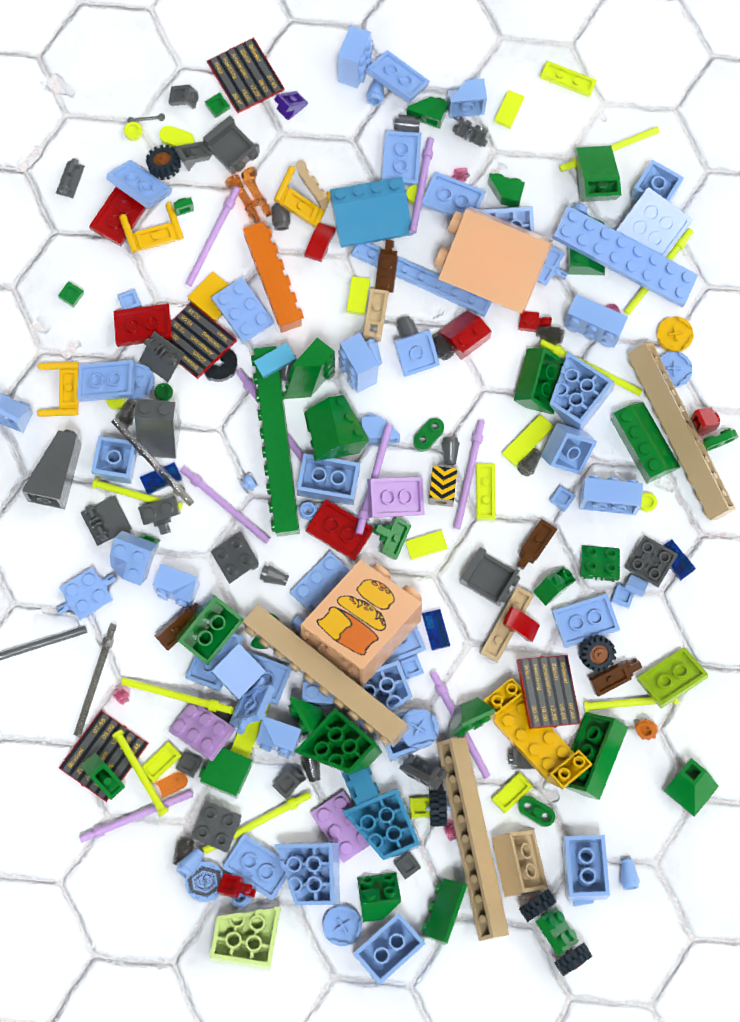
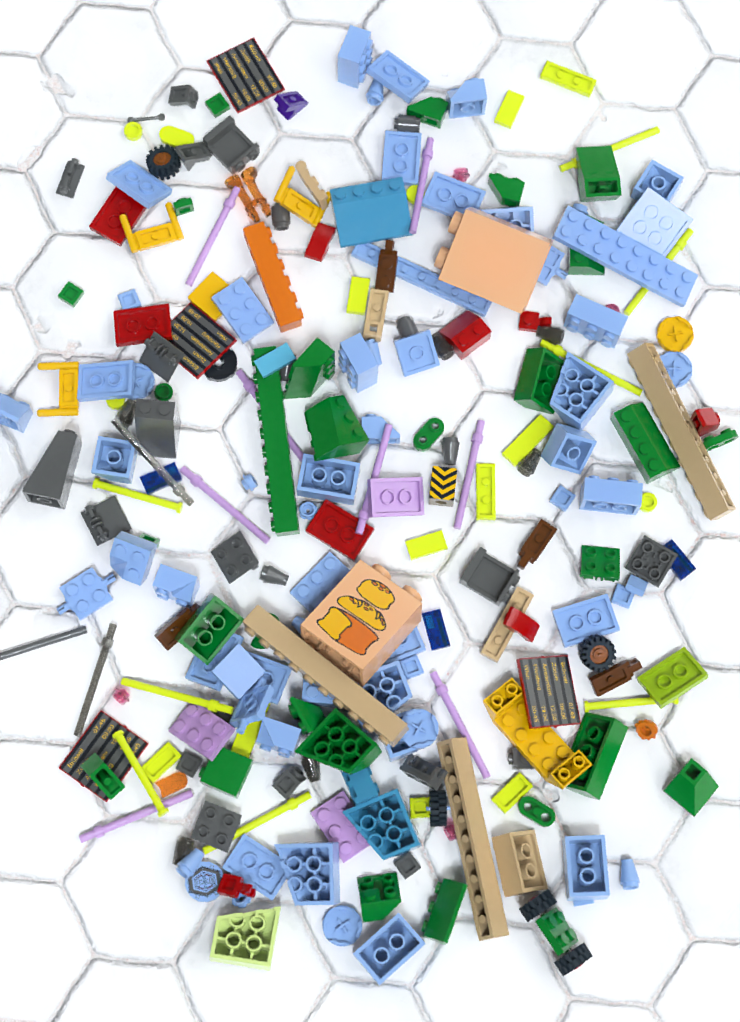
(160, 513): dark grey hinge -> none
(392, 537): hinge -> none
(465, 125): dark grey hinge -> none
(470, 716): green slope -> none
(554, 585): green slope -> none

